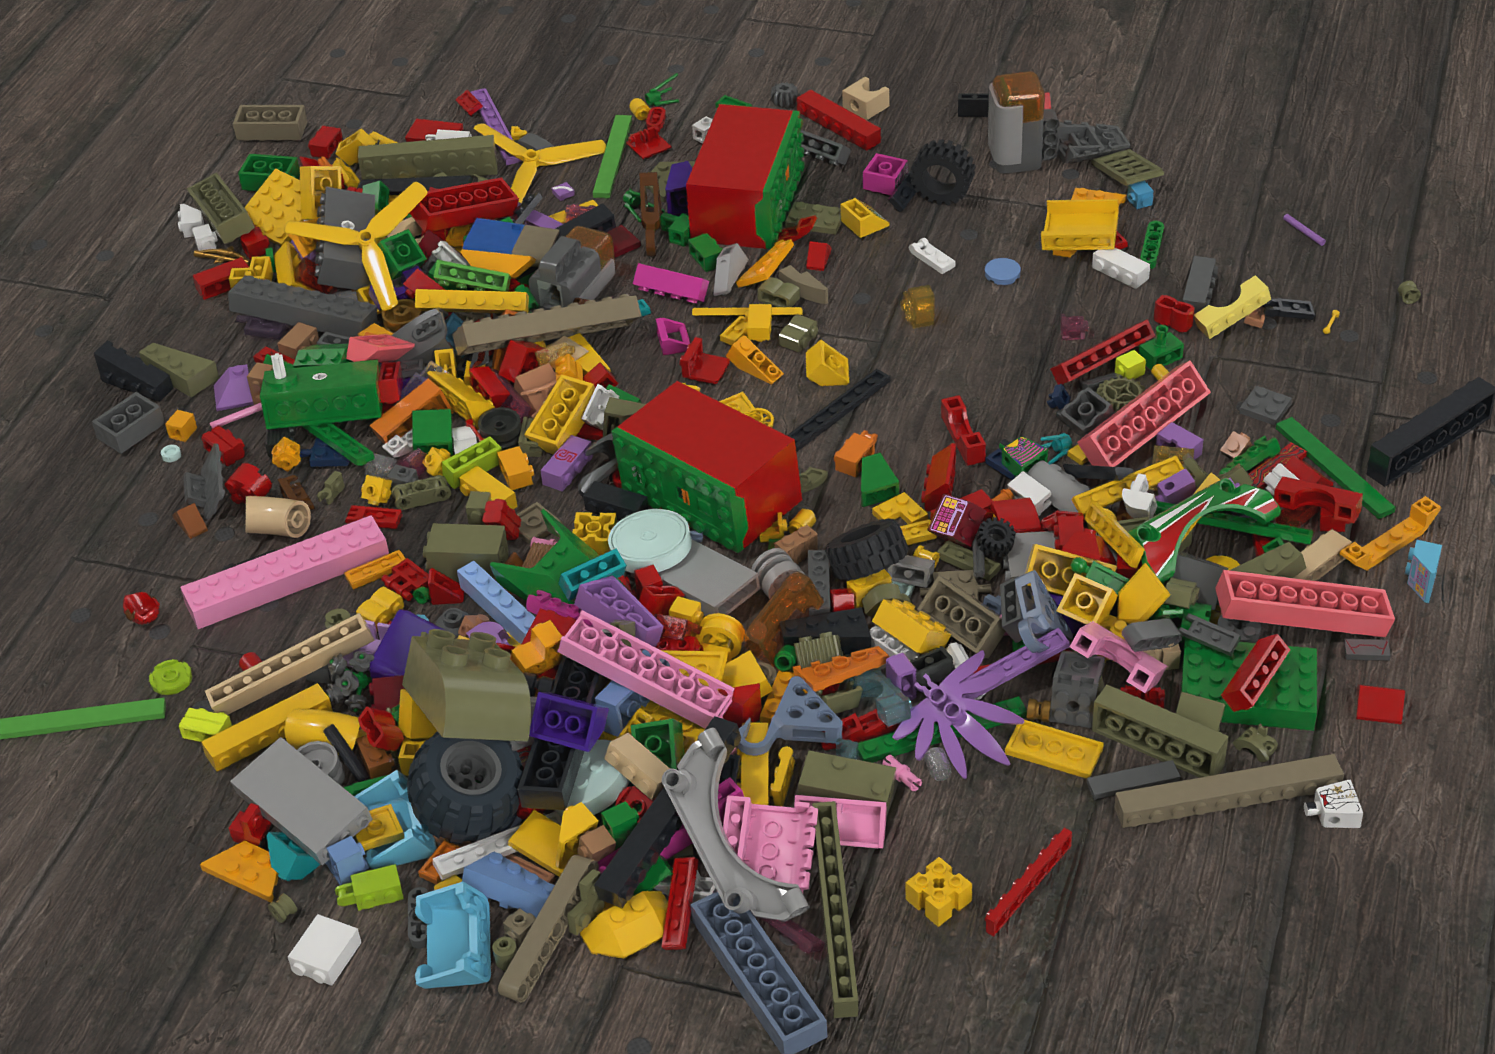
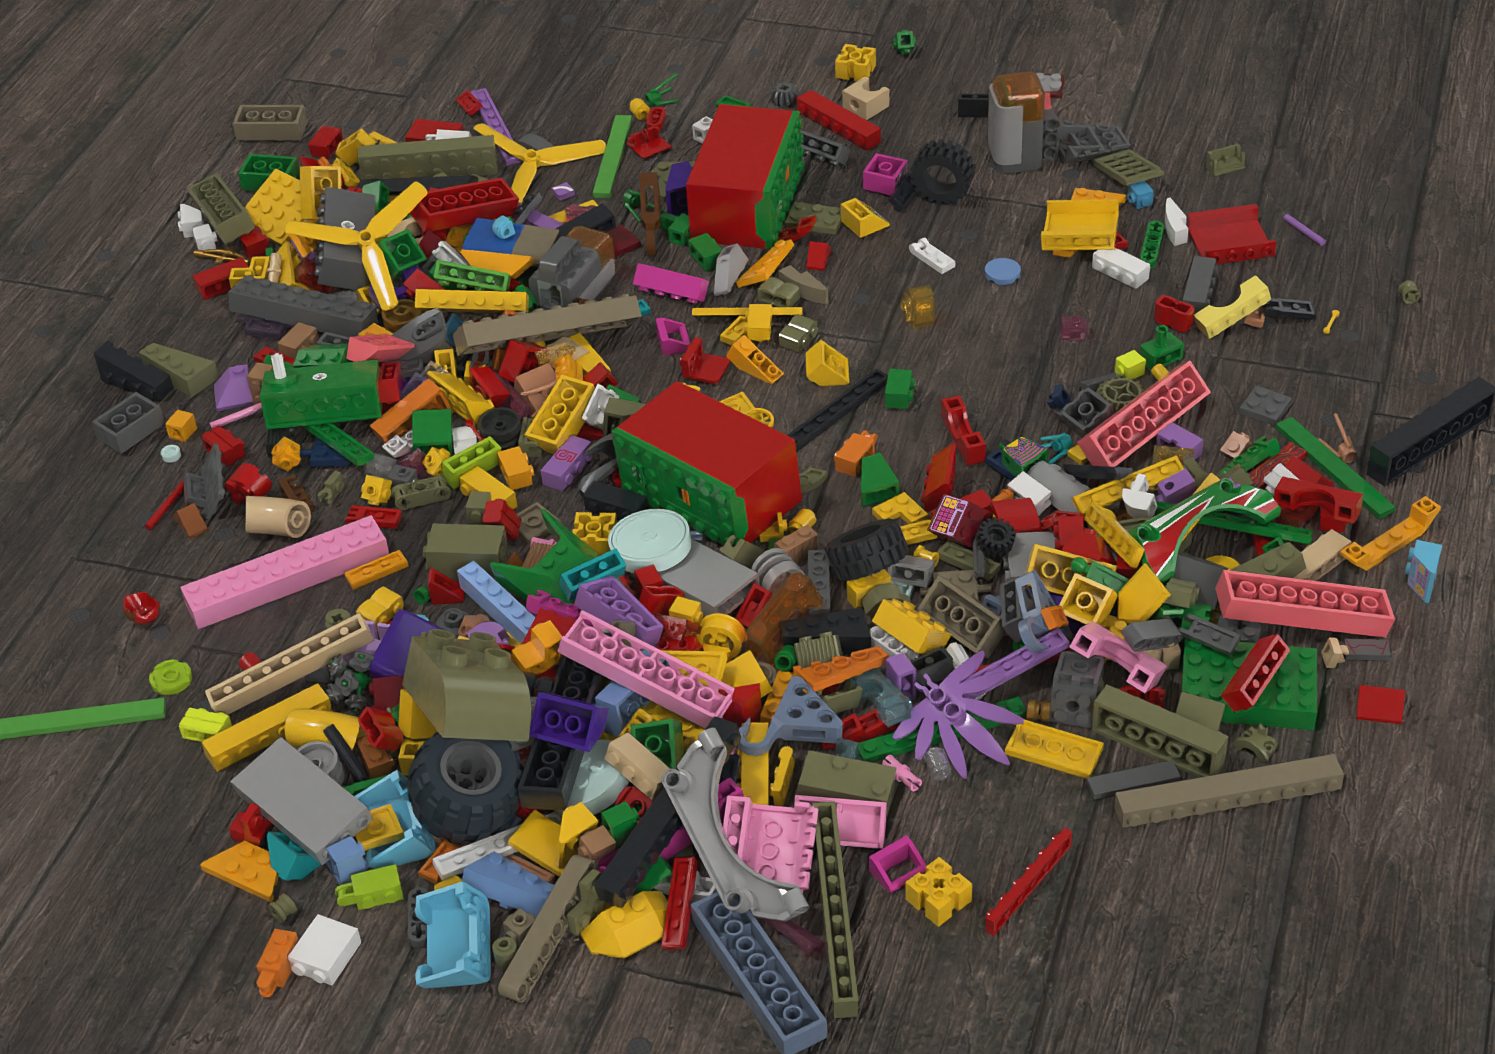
(165, 506): none -> red bar
(274, 269): none -> tan pin
(274, 962): none -> orange brick
(408, 573): red plate -> none
(503, 227): none -> medium azure piece
(517, 133): yellow tile -> none
(743, 552): none -> olive hinge
(753, 604): none -> red slope
(841, 599): red brick -> none
(855, 62): none -> yellow brick
(892, 856): none -> dark pink tile
(898, 388): none -> green brick
(907, 37): none -> green brick
(1052, 83): none -> light grey piece
(1054, 617): none -> orange tile
(1102, 352): red brick -> none
(1175, 223): none -> white slope
(1225, 160): none -> olive hinge
(1229, 234): none -> red panel
(1333, 653): none -> tan tile
(1336, 806): white torso -> none
(1345, 450): none -> nougat plant

